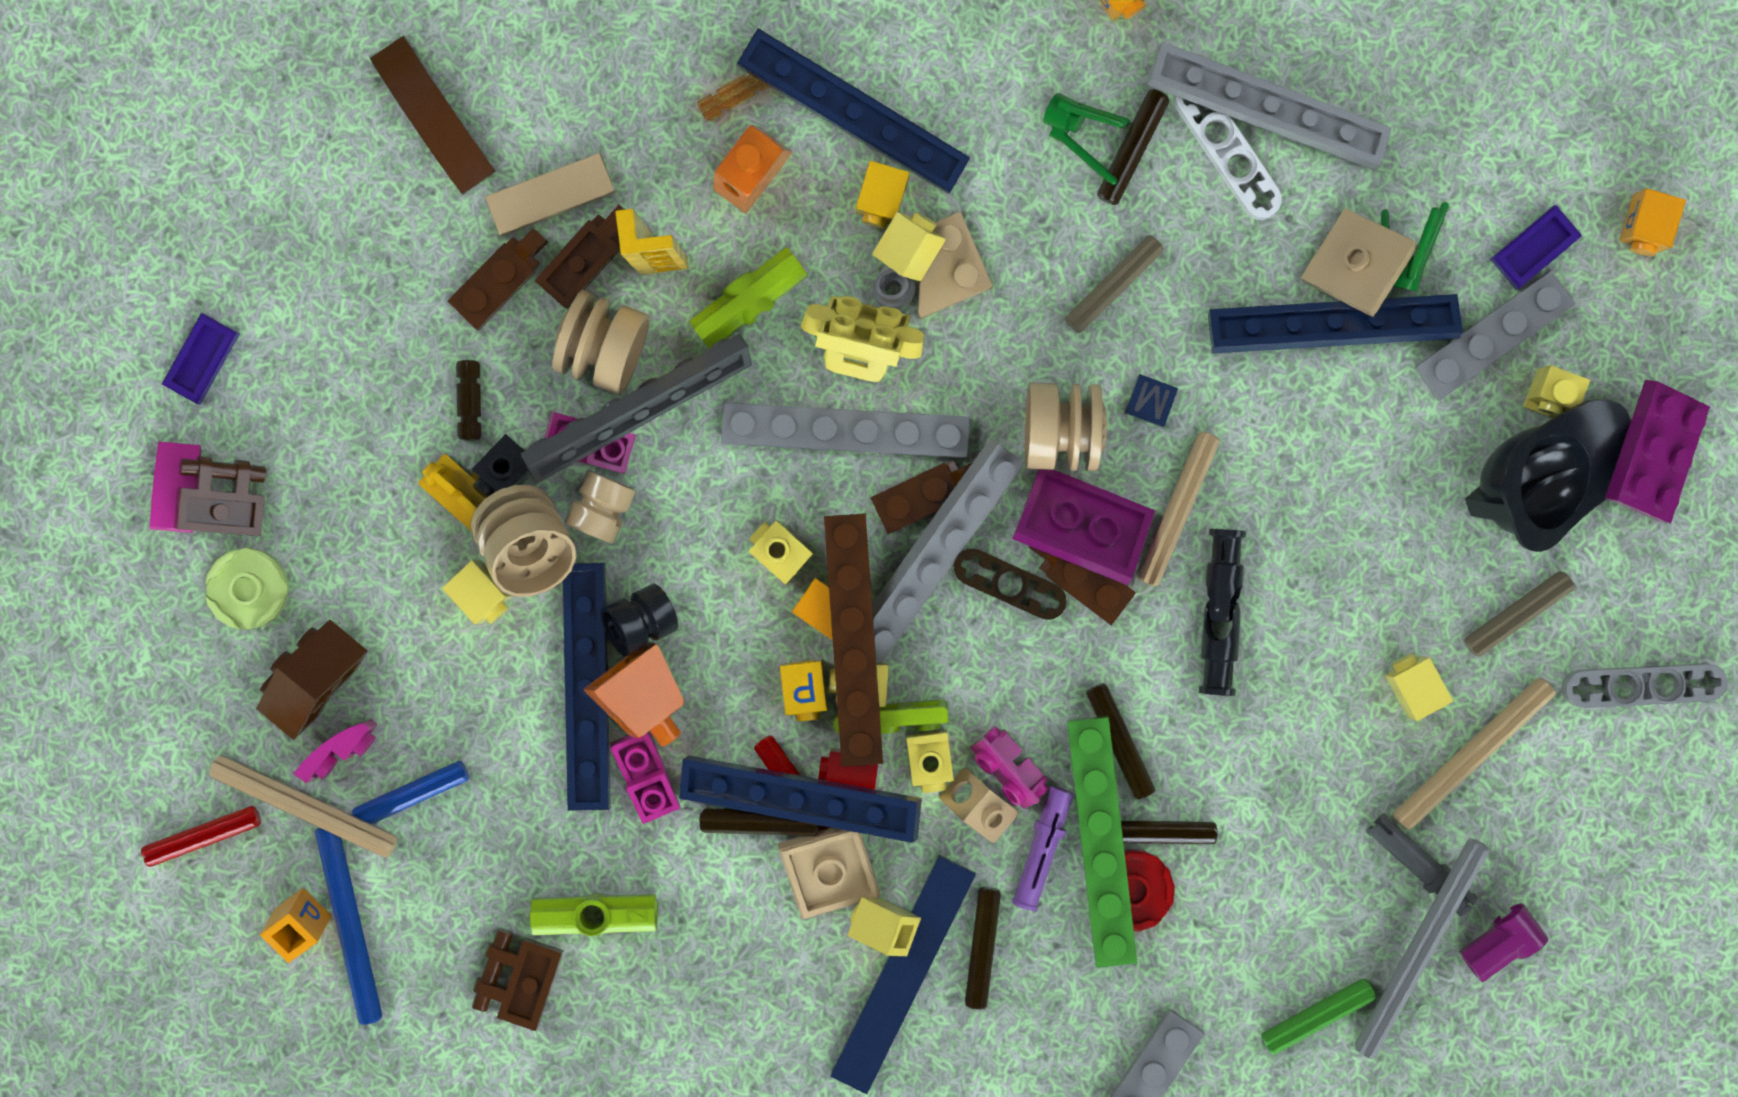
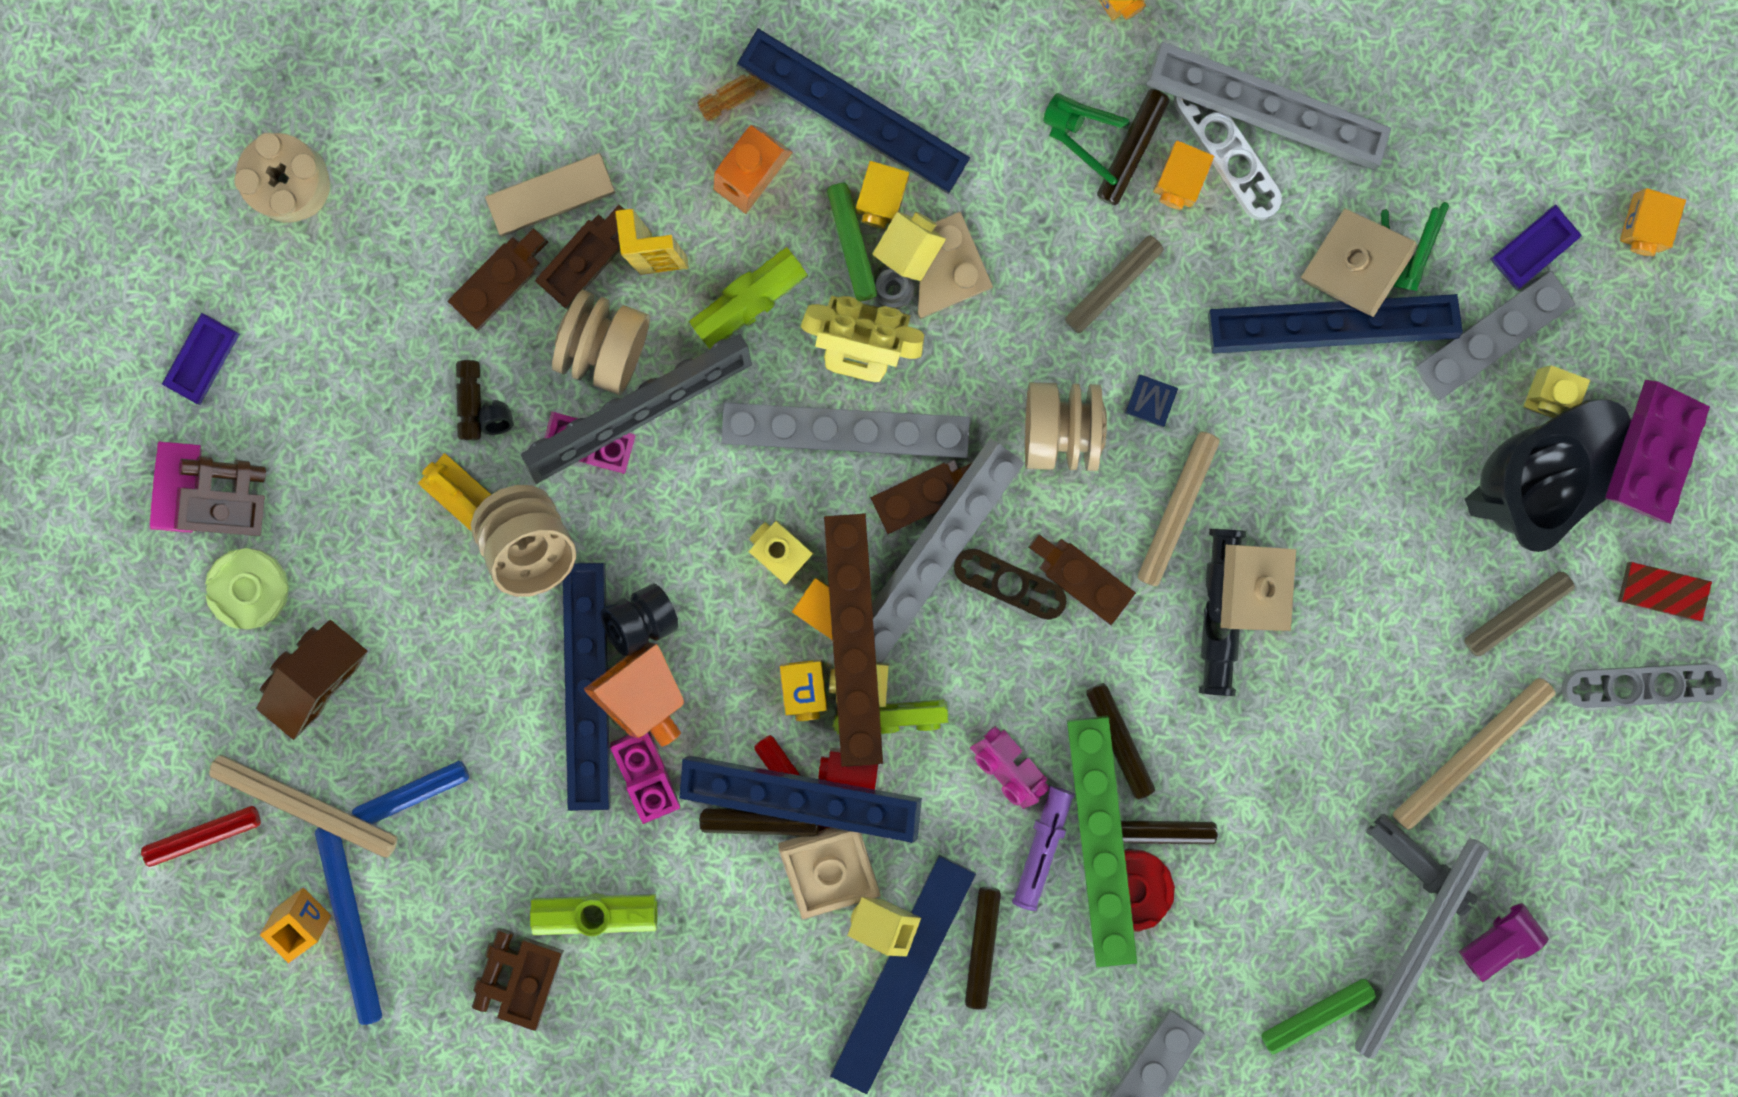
(259, 174): none -> tan brick
(344, 744): dark pink slope -> none
(432, 115): reddish brown slope -> none
(477, 594): light yellow brick -> none
(496, 412): none -> black hinge
(500, 468): black brick -> none
(600, 507): tan wheel -> none
(852, 242): none -> bright green axle
(930, 744): light yellow brick -> none
(982, 810): tan bracket -> none
(1084, 525): magenta plate -> none
(1182, 175): none -> light orange brick
(1258, 588): none -> tan plate
(1418, 686): light yellow brick -> none
(1664, 591): none -> tile

